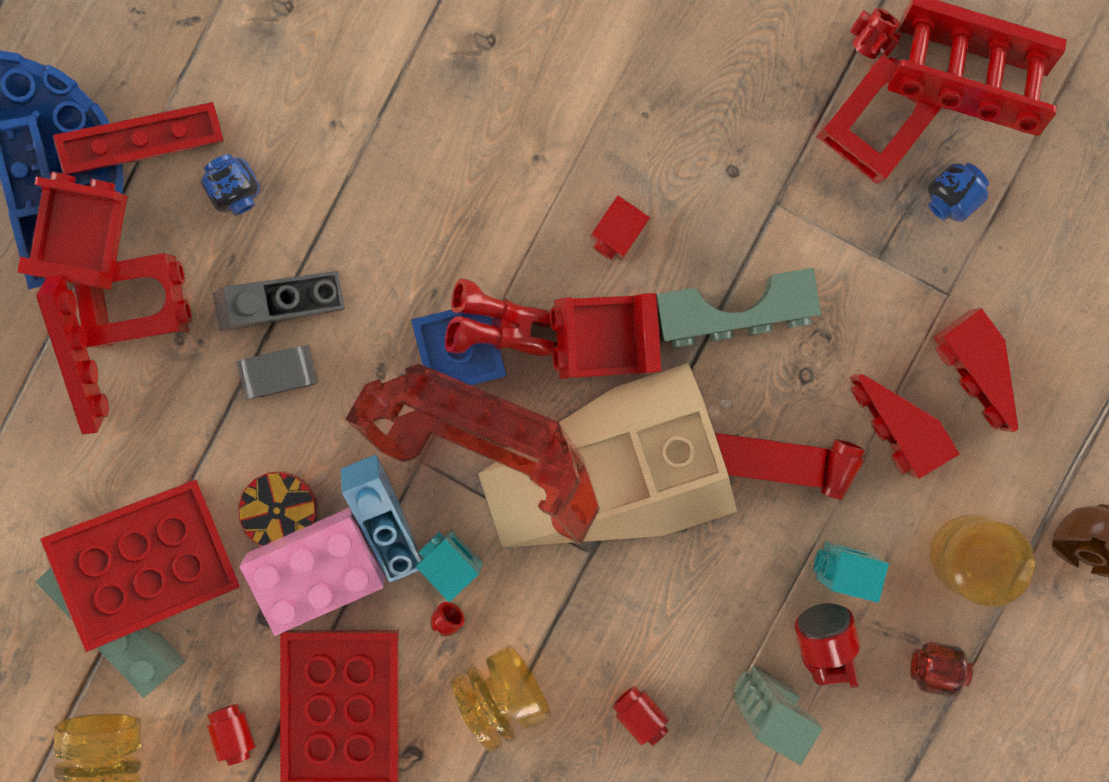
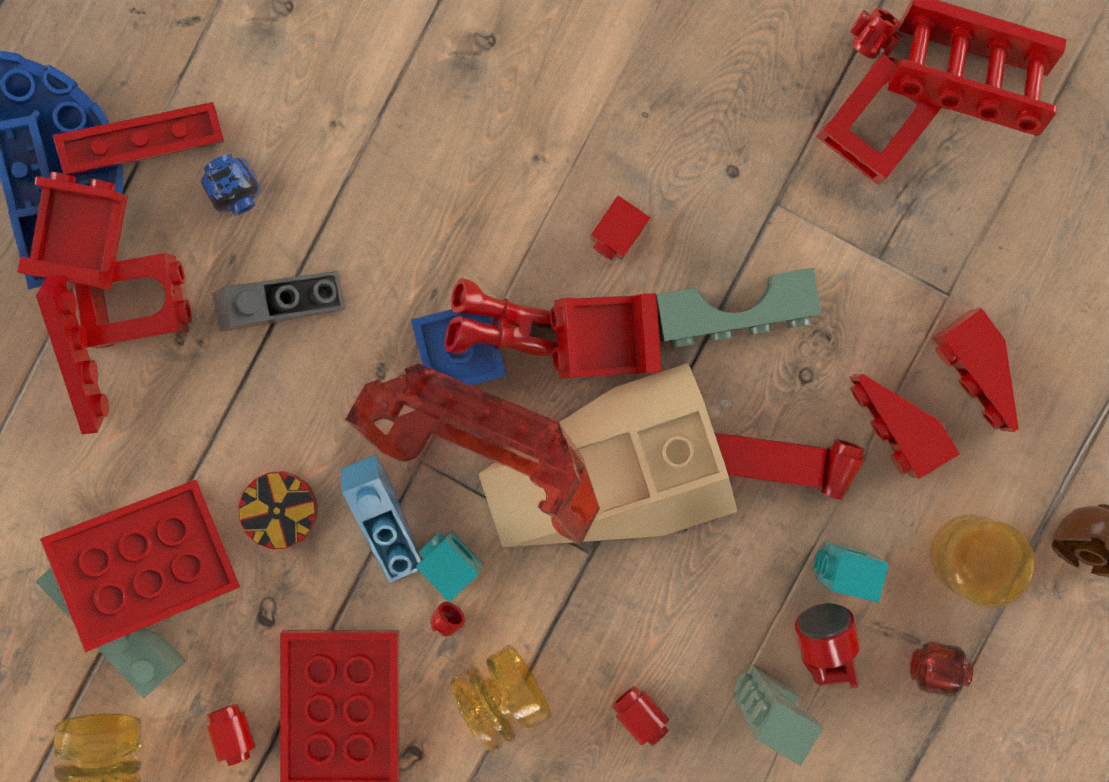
(277, 372): dark grey beam -> none
(312, 571): bright pink brick -> none
(958, 192): blue head -> none

